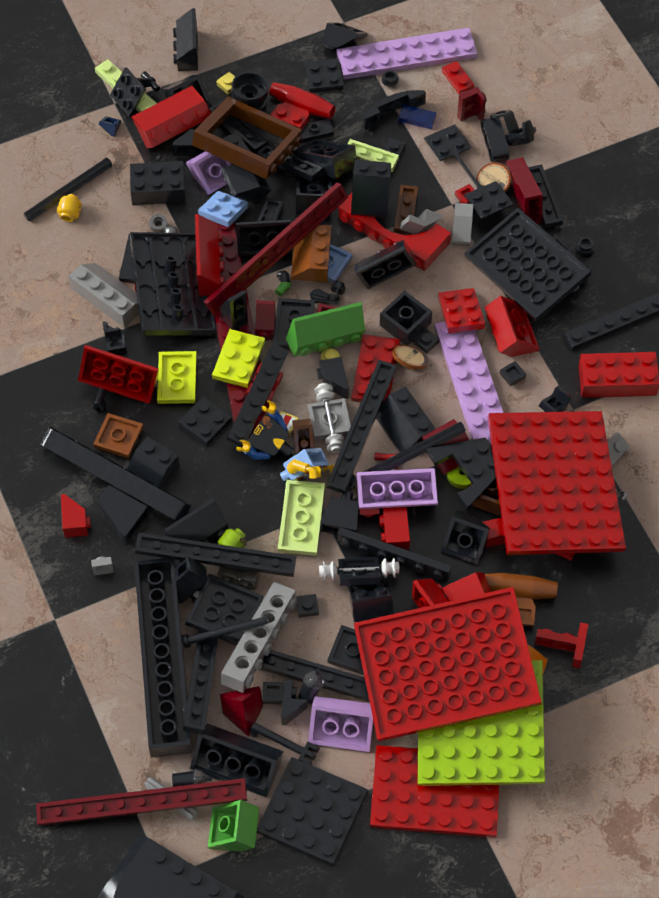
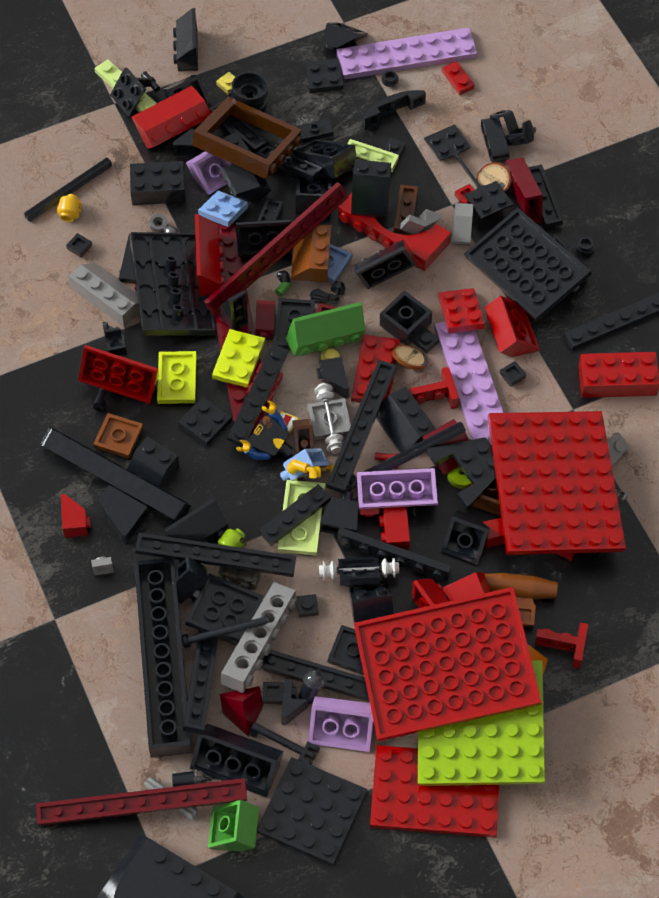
(79, 245): none -> black plate
(110, 125): dark blue slope -> none
(294, 515): none -> black plate
(298, 105): red plate -> none
(417, 116): clear blue tile -> none
(438, 390): none -> red bracket
(471, 104): dark red bracket -> none
(557, 401): black bracket -> none

